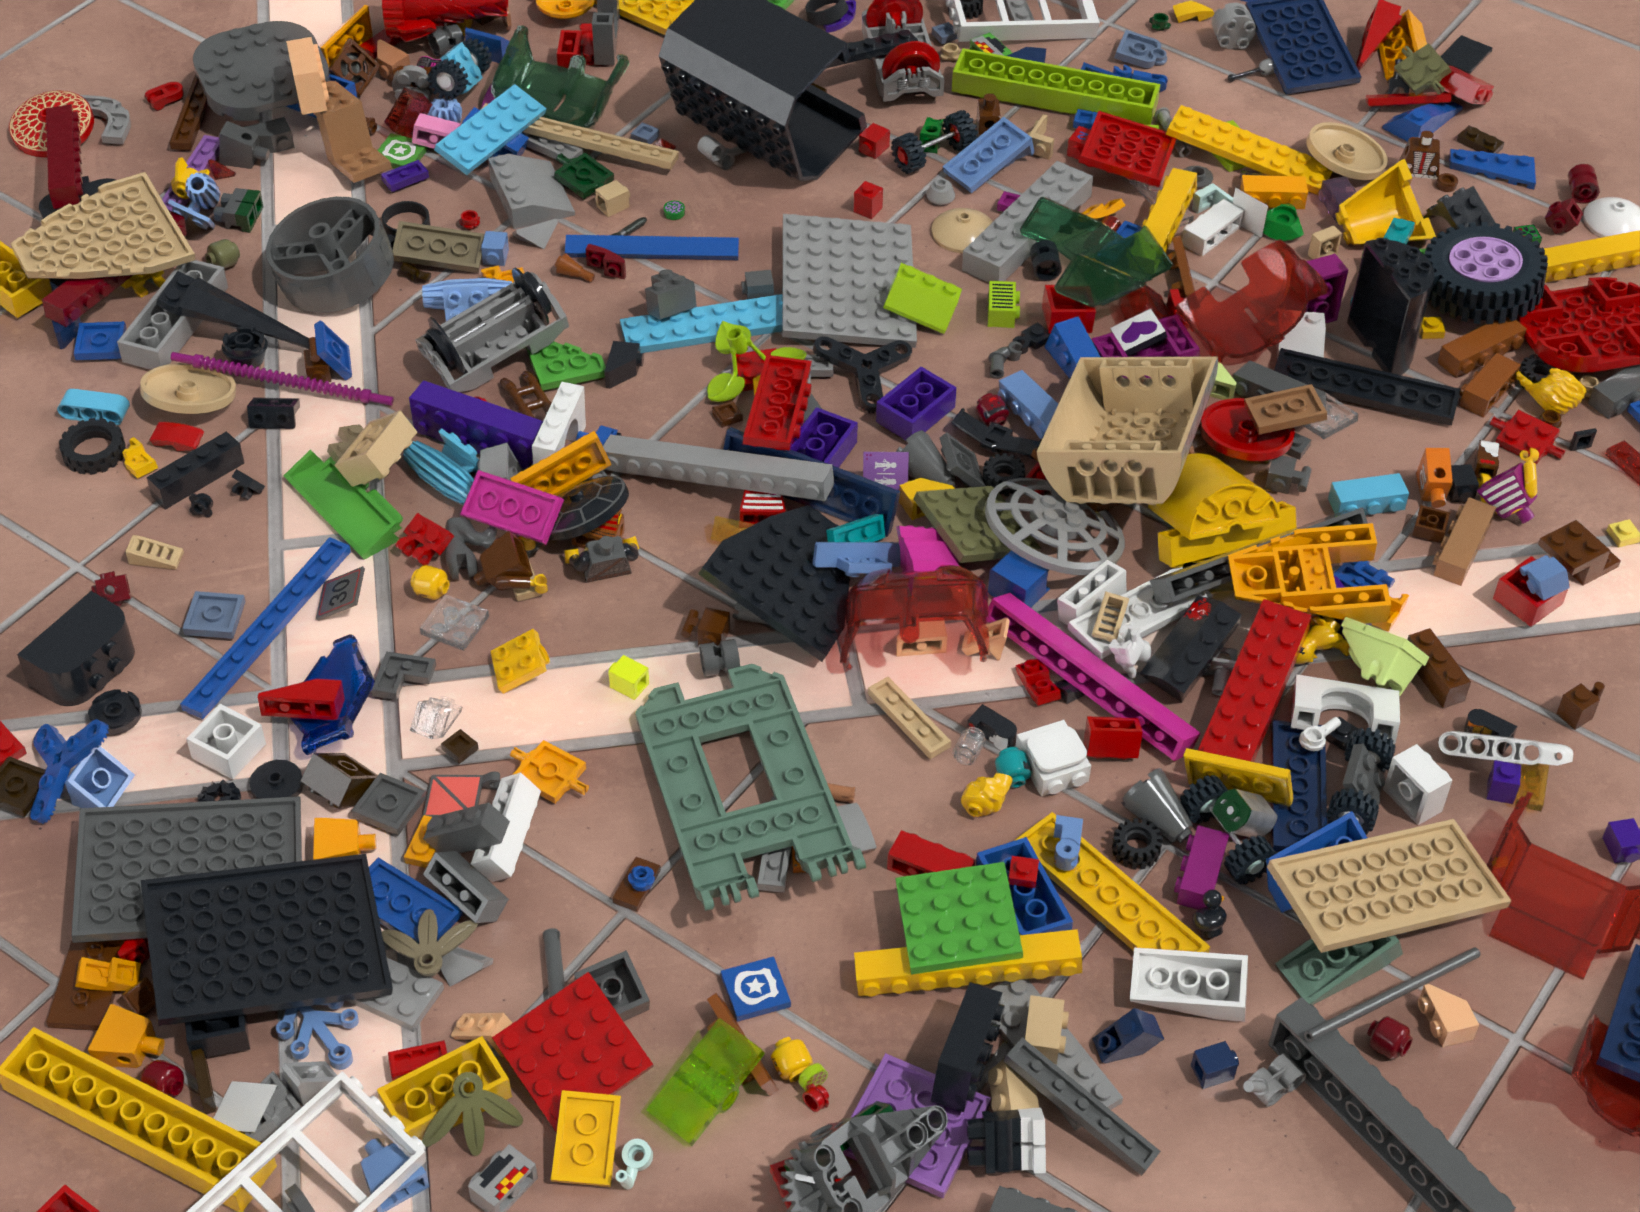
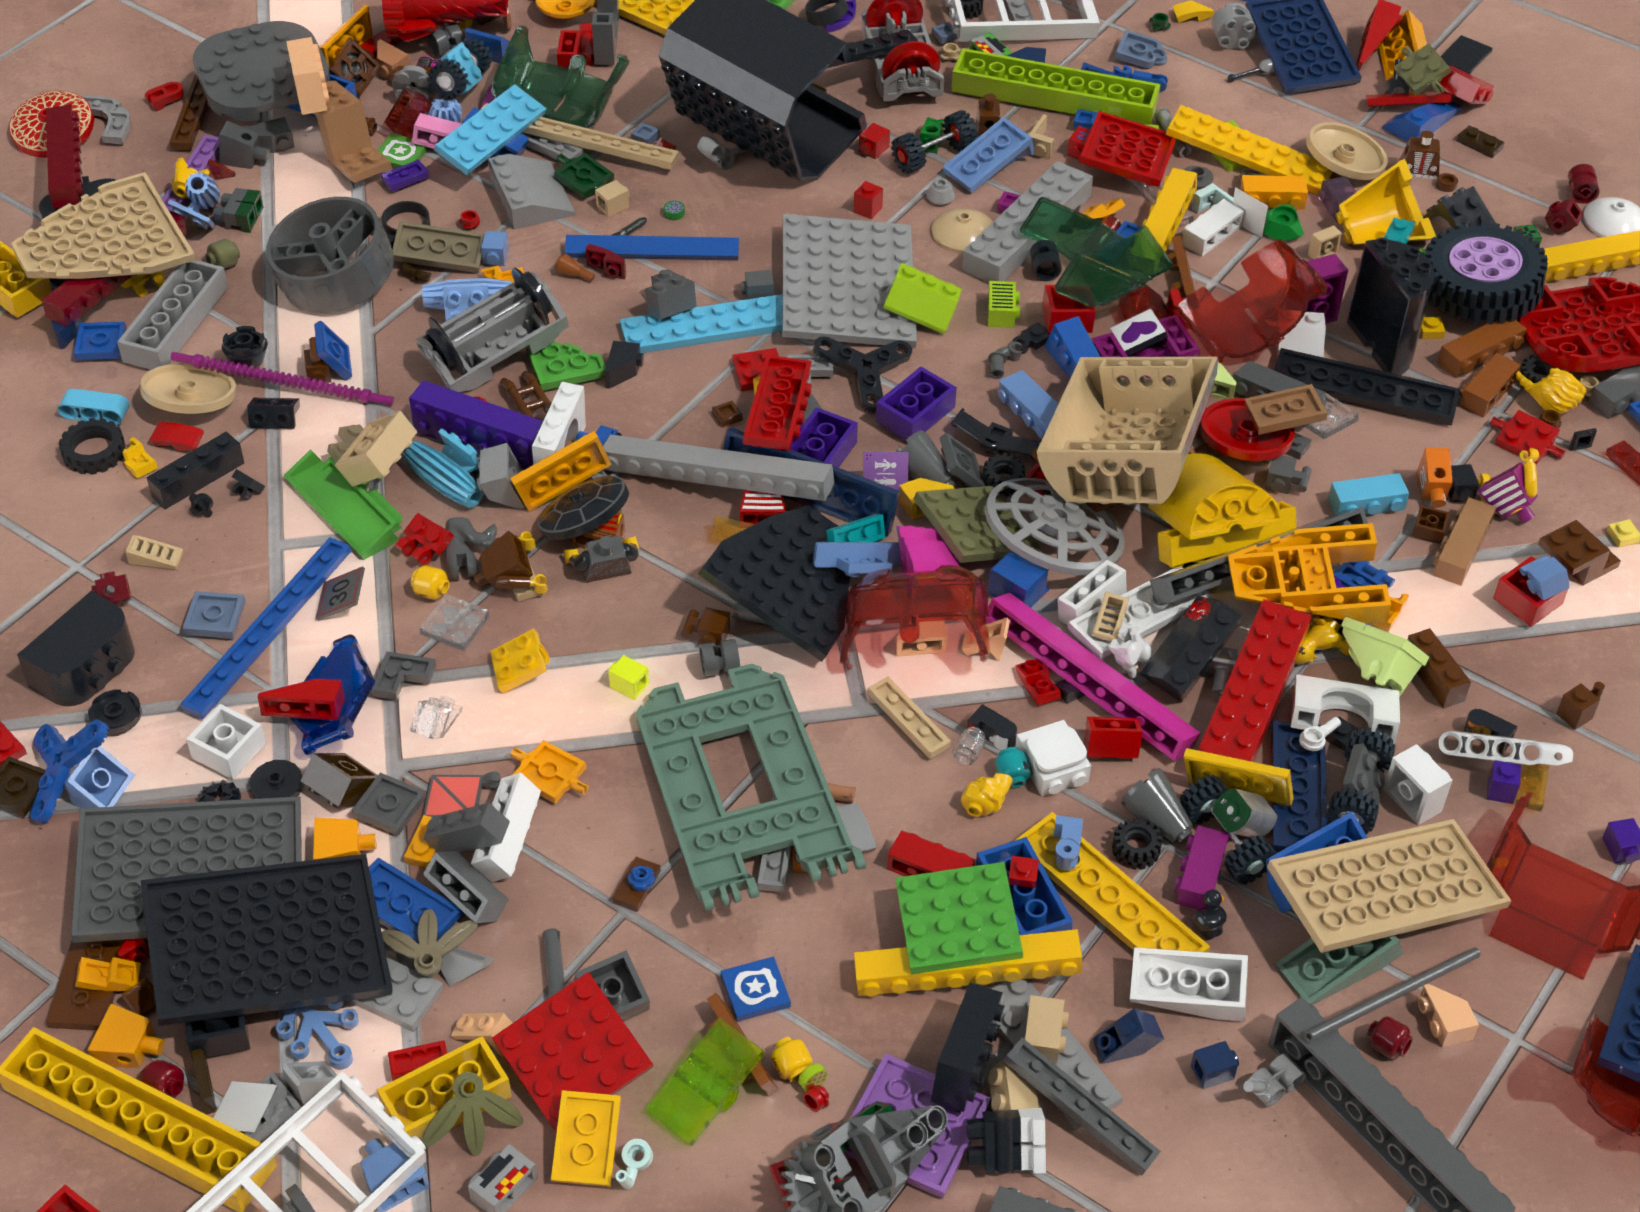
(206, 302): black plate -> none
(459, 746): dark brown plate -> none
(512, 507): dark pink tile -> none
(536, 234): light grey slope -> none
(735, 340): lime plant -> none
(992, 409): dark red head -> none
(1486, 458): reddish brown leg -> none
(1494, 165): blue wing -> none

